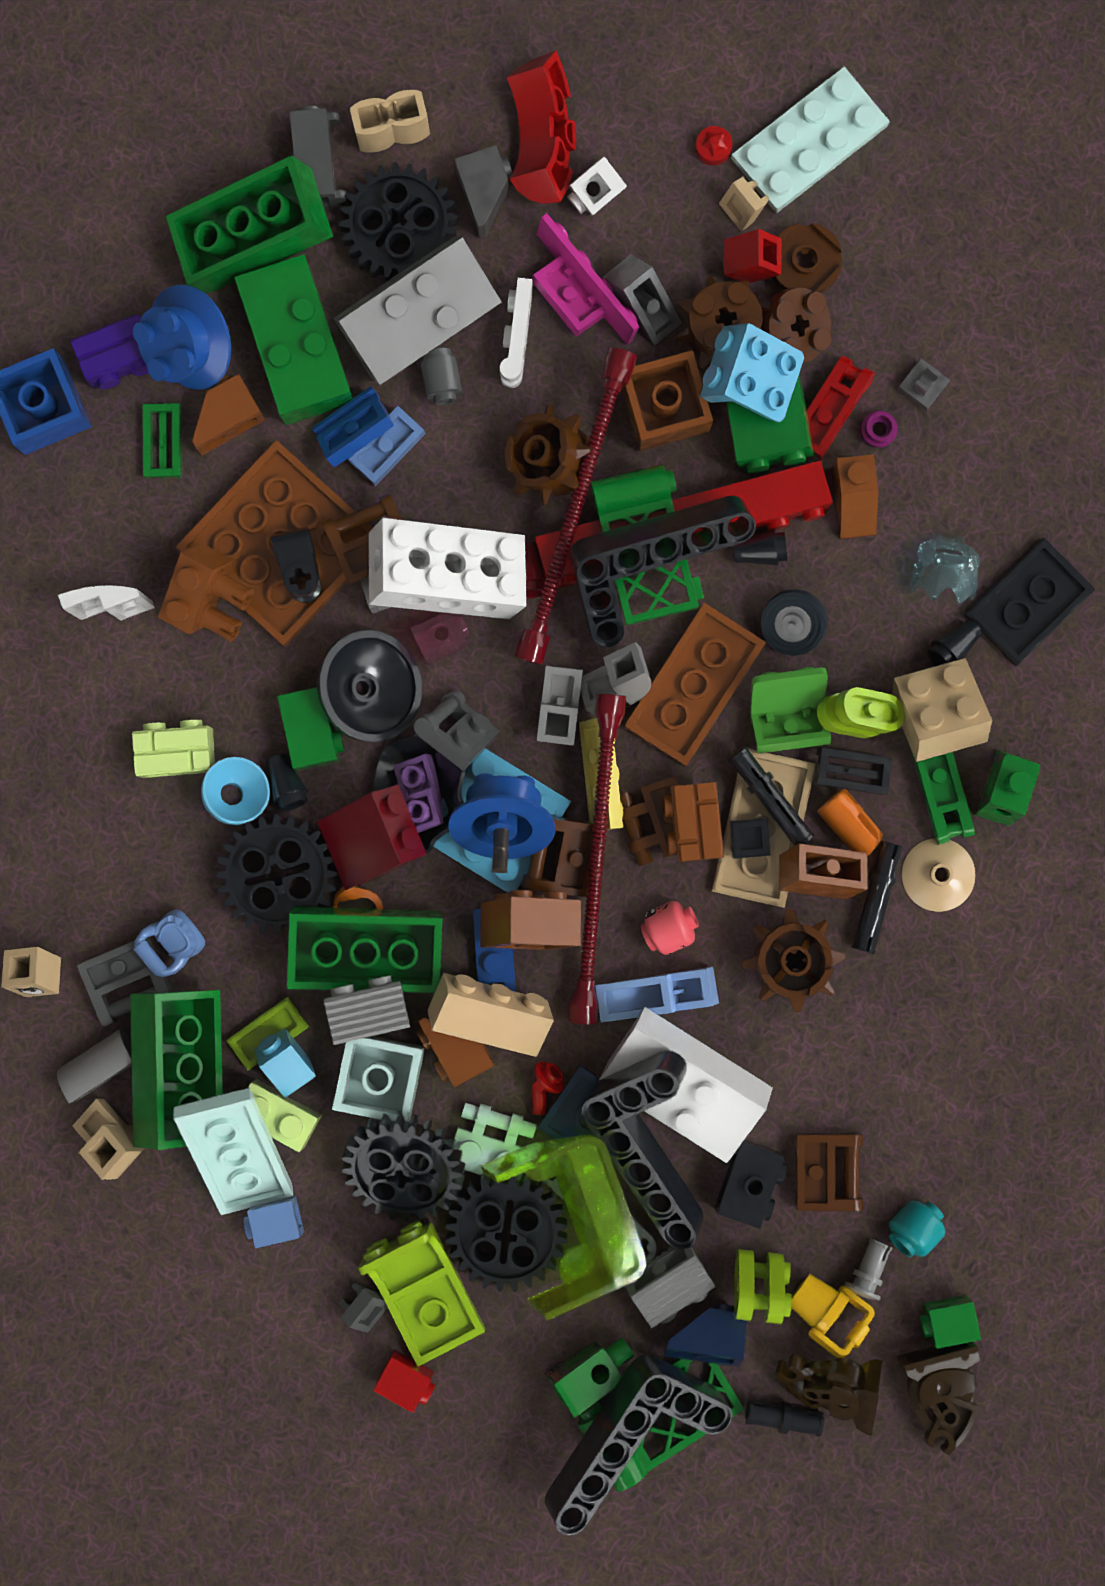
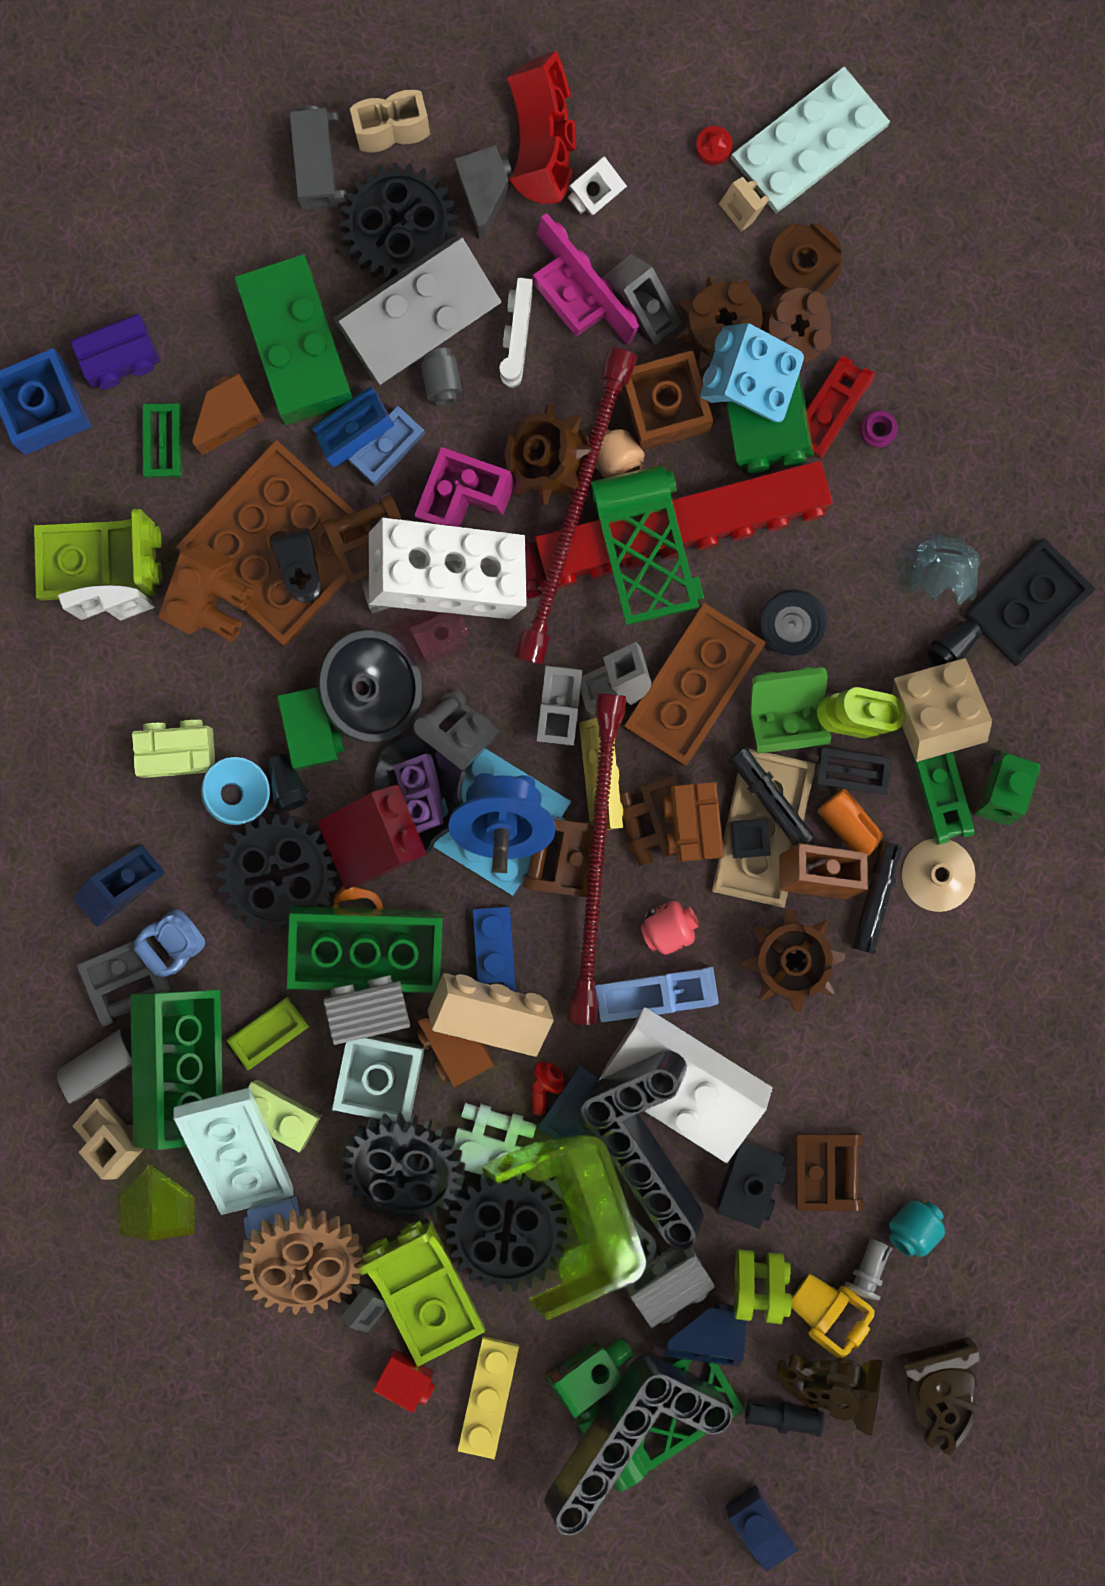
(31, 972): tan brick -> none
(97, 555): none -> lime bracket
(118, 885): none -> dark blue slope
(156, 1208): none -> clear neon green slope
(184, 338): blue piece -> none
(249, 225): green brick -> none
(284, 1062): medium azure brick -> none
(301, 1261): none -> medium nougat gear
(460, 482): none -> dark pink brick
(488, 1397): none -> light yellow plate
(530, 921): brick -> none
(619, 454): none -> light nougat head
(647, 555): black beam -> none
(752, 256): red brick -> none
(760, 1528): none -> dark blue slope
(764, 548): black cone -> none
(856, 495): dark orange slope -> none
(923, 384): flat silver tile -> none
(950, 1321): green brick -> none

